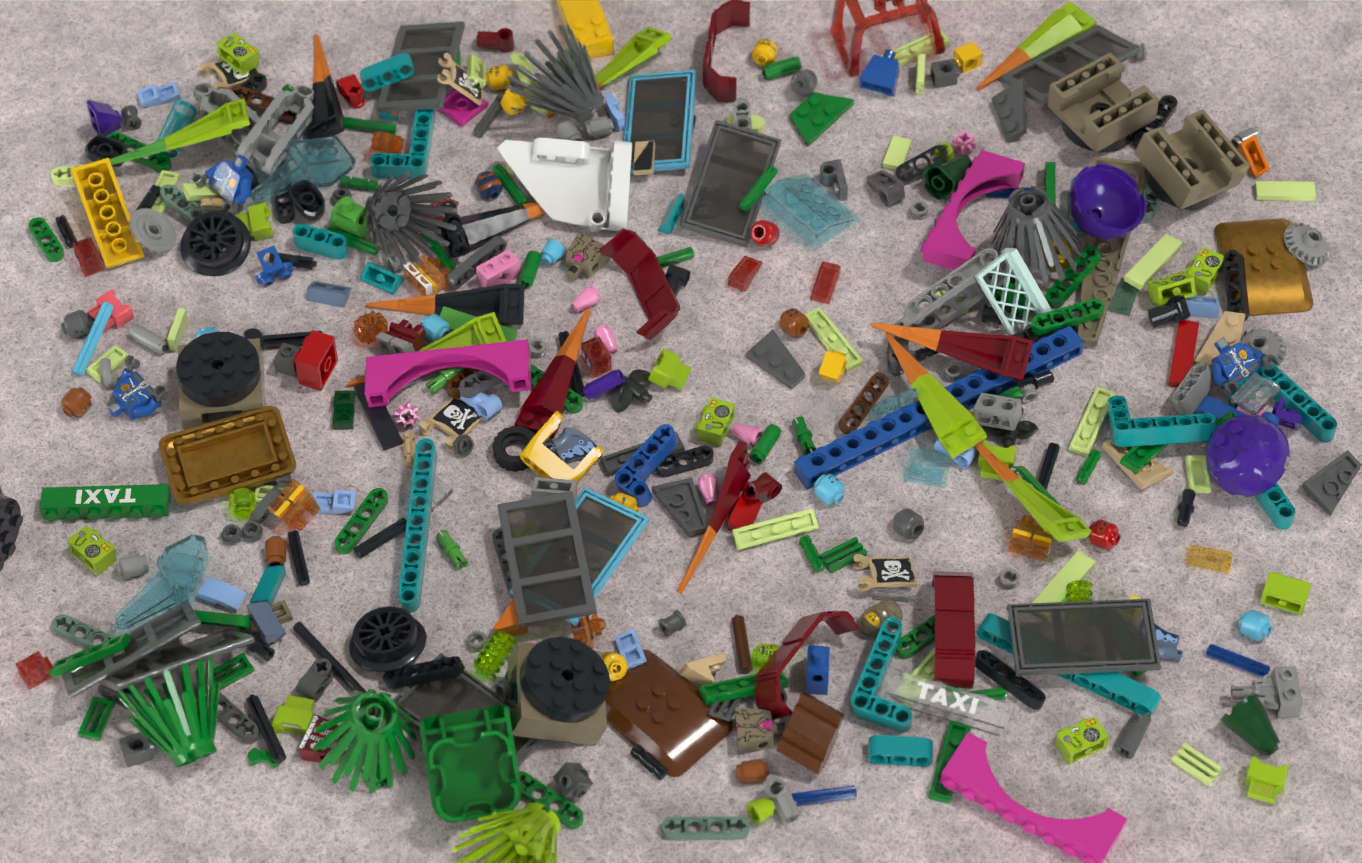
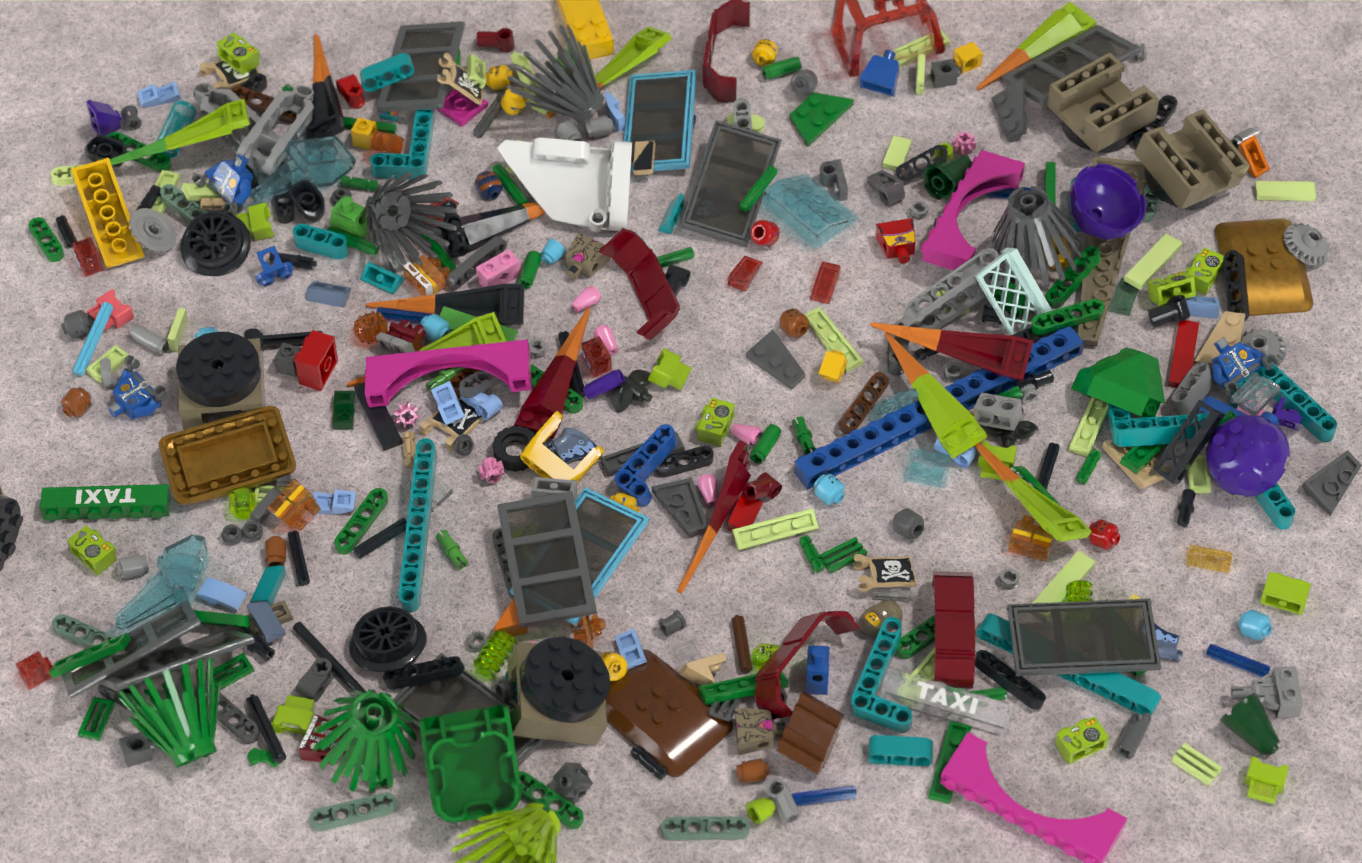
(352, 808): none -> sand green beam
(363, 132): none -> yellow brick
(399, 315): none -> clear blue axle
(448, 403): none -> light blue slope
(491, 470): none -> bright pink gear
(897, 239): none -> red torso
(1124, 380): none -> green panel
(1194, 448): none -> black fence

